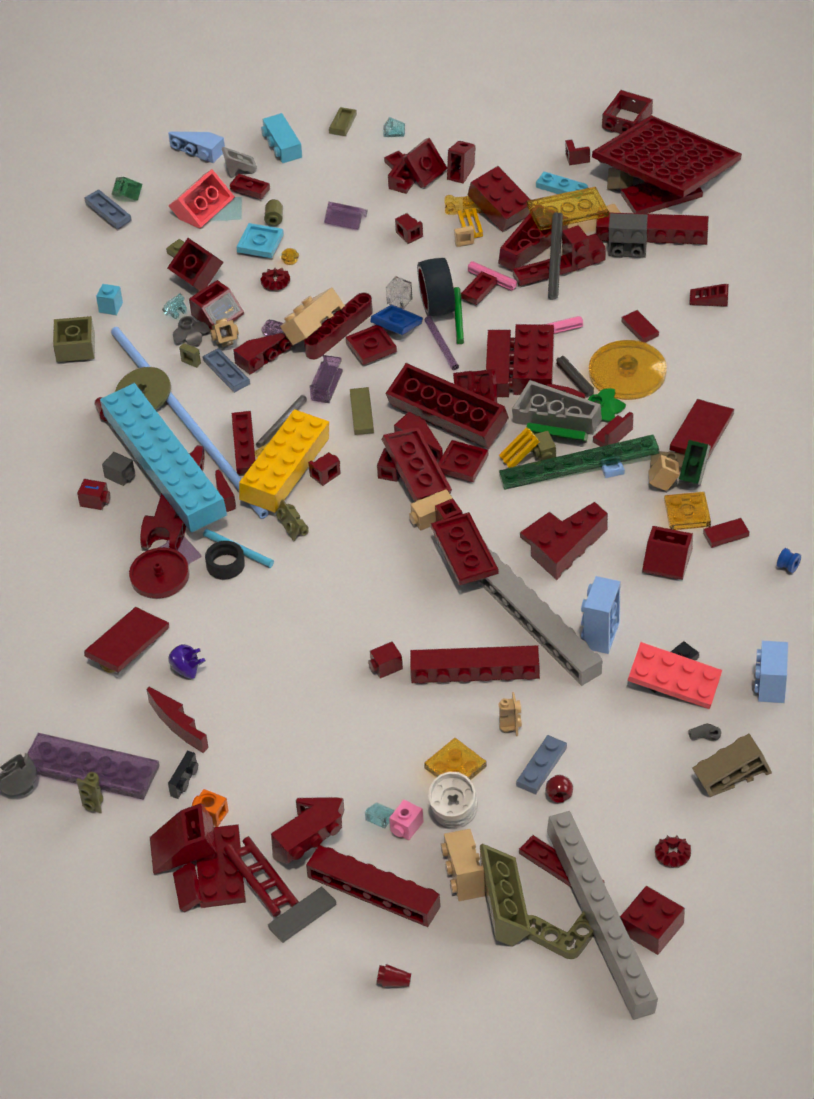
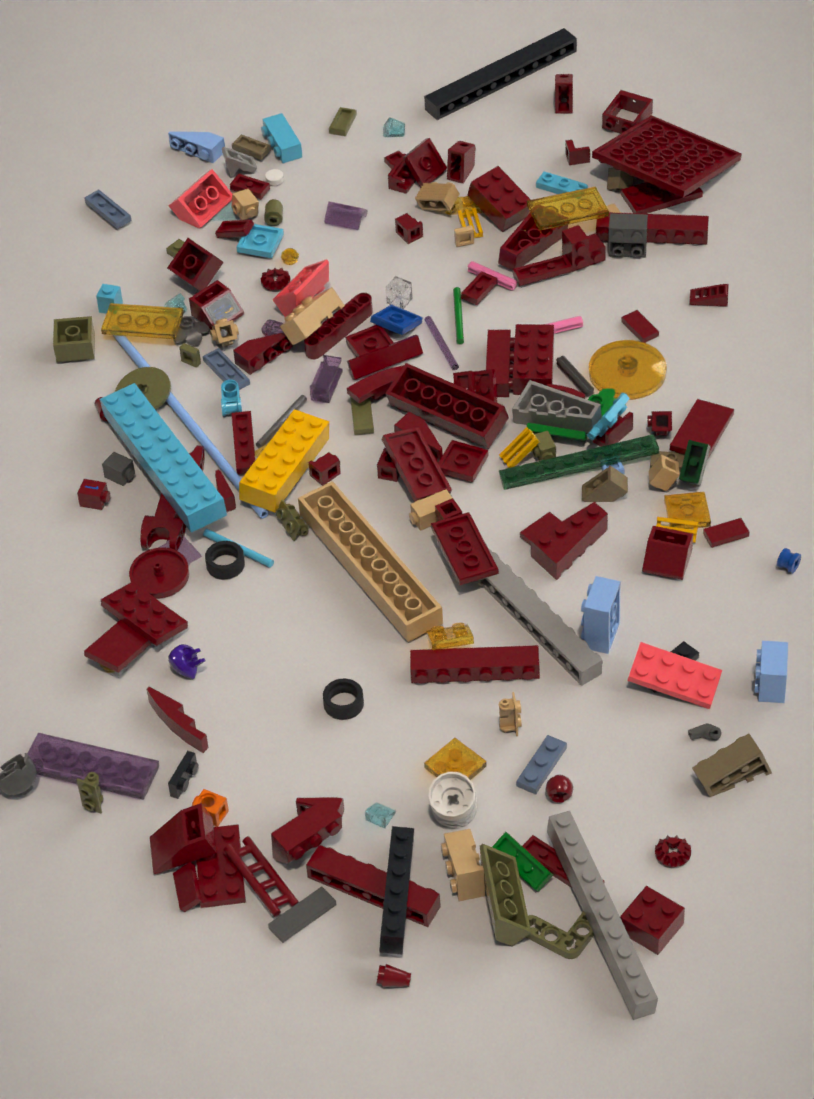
(127, 188): clear green panel -> none
(142, 321): none -> clear yellow tile
(144, 613): none -> dark red plate
(230, 397): none -> medium azure piece
(234, 228): none -> dark red tile
(244, 204): none -> tan brick
(251, 147): none -> dark tan plate
(274, 177): none -> white tile
(304, 284): none -> coral slope
(339, 686): none -> black tyre
(370, 561): none -> tan brick
(373, 385): none -> dark red slope
(385, 357): none -> dark red tile
(385, 660): dark red brick -> none
(396, 890): none -> black arch
(406, 820): bright pink brick -> none
(436, 286): black wheel -> none
(437, 196): none -> tan brick
(448, 637): none -> clear yellow plate
(500, 74): none -> black brick
(528, 866): none -> green tile
(555, 255): dark grey axle -> none
(563, 89): none -> dark red torso
(605, 486): none -> dark tan slope
(609, 417): none -> medium azure plate
(660, 422): none -> dark red brick
(677, 521): none -> yellow tile

